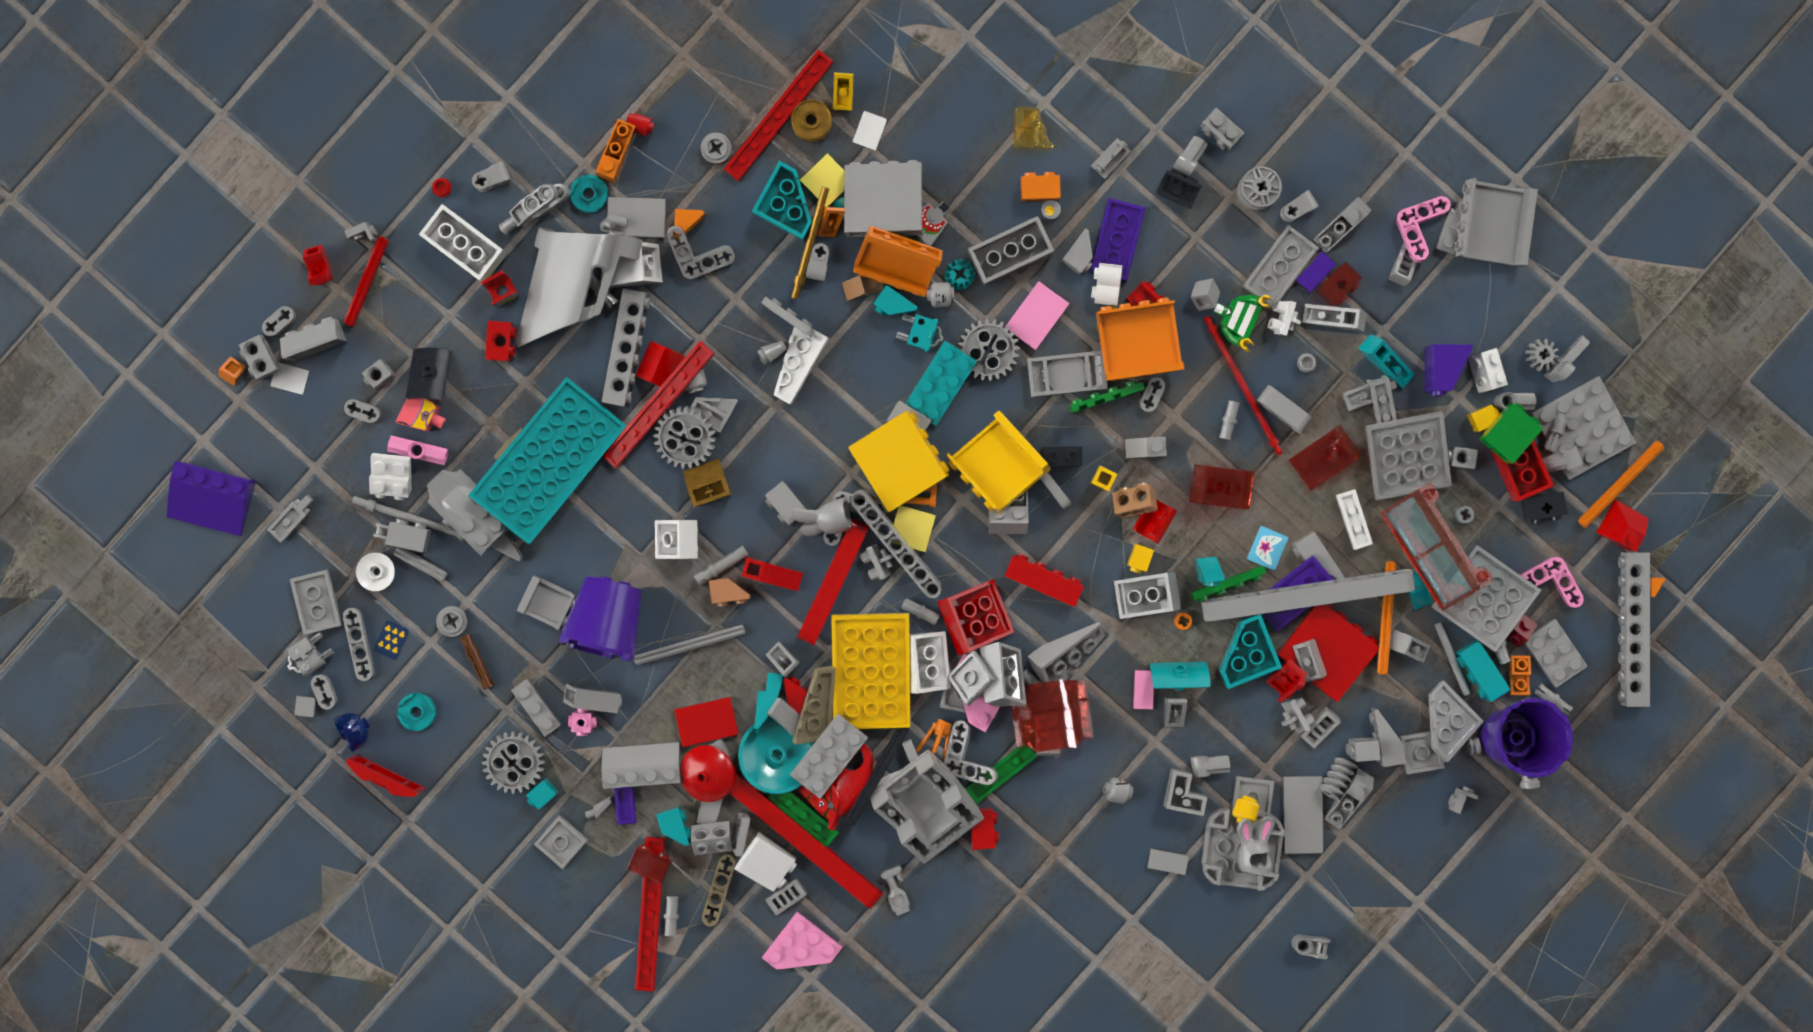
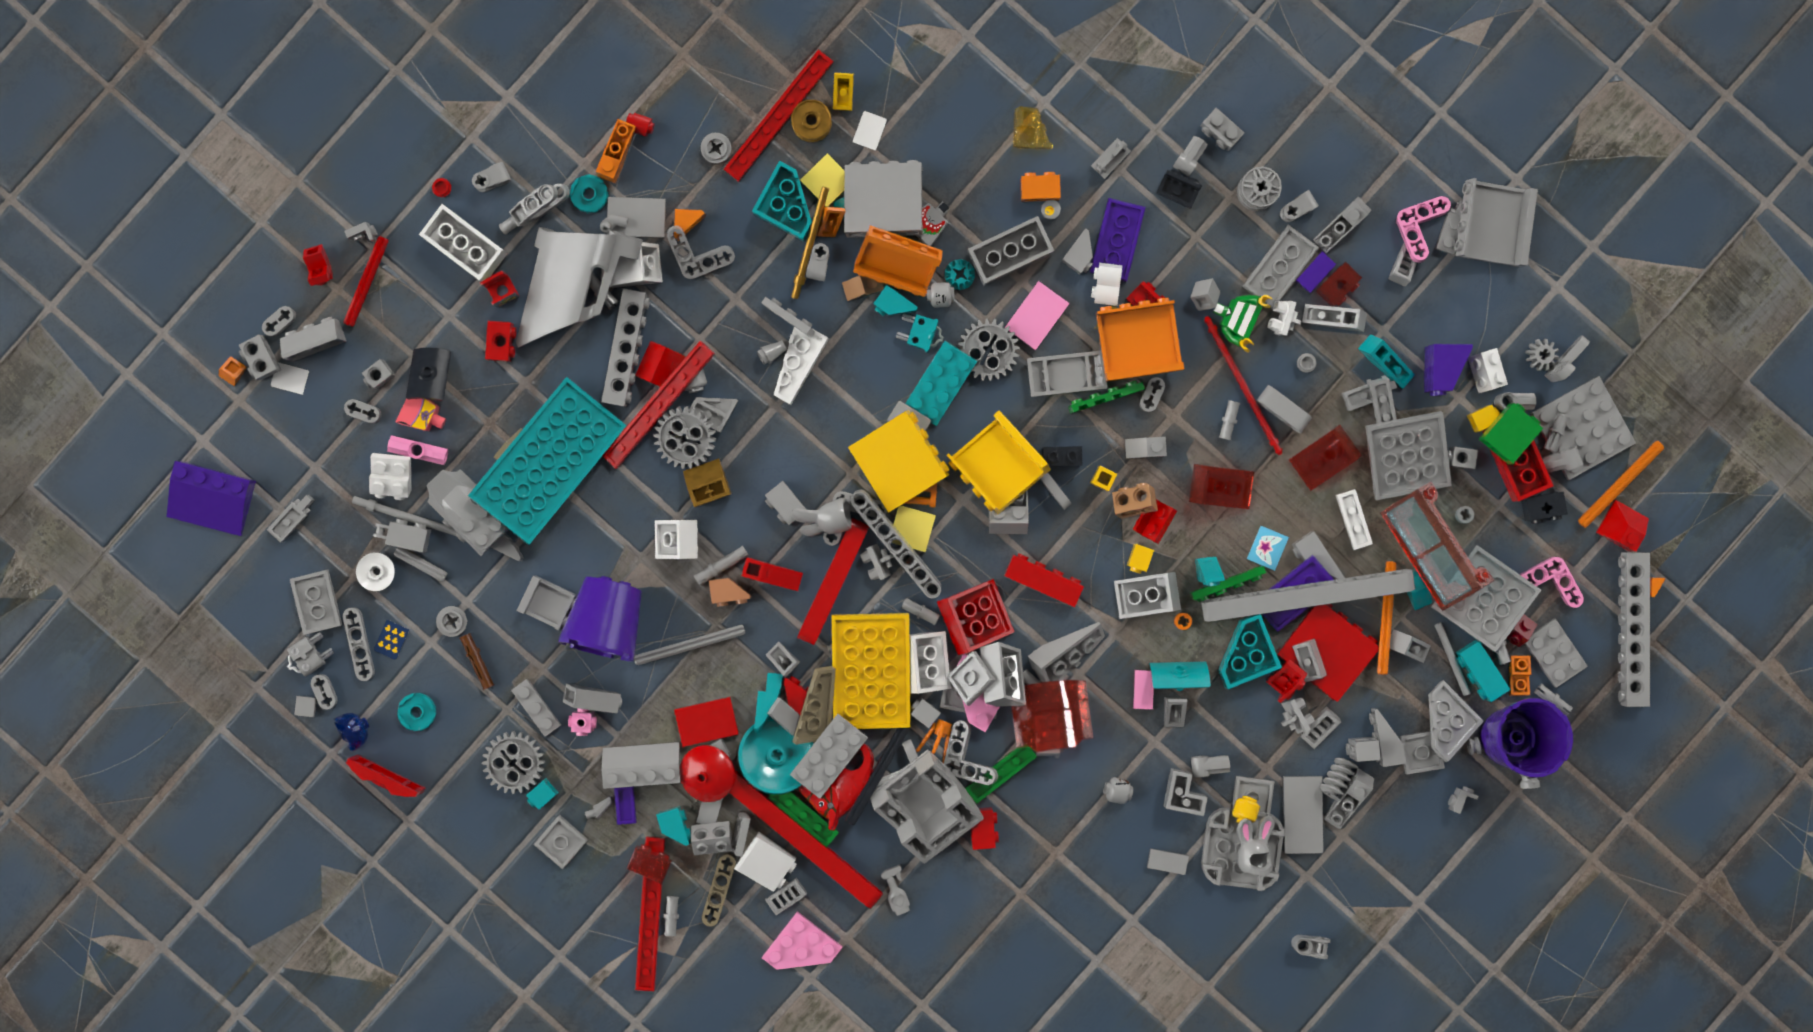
(924, 712): none -> light grey brick

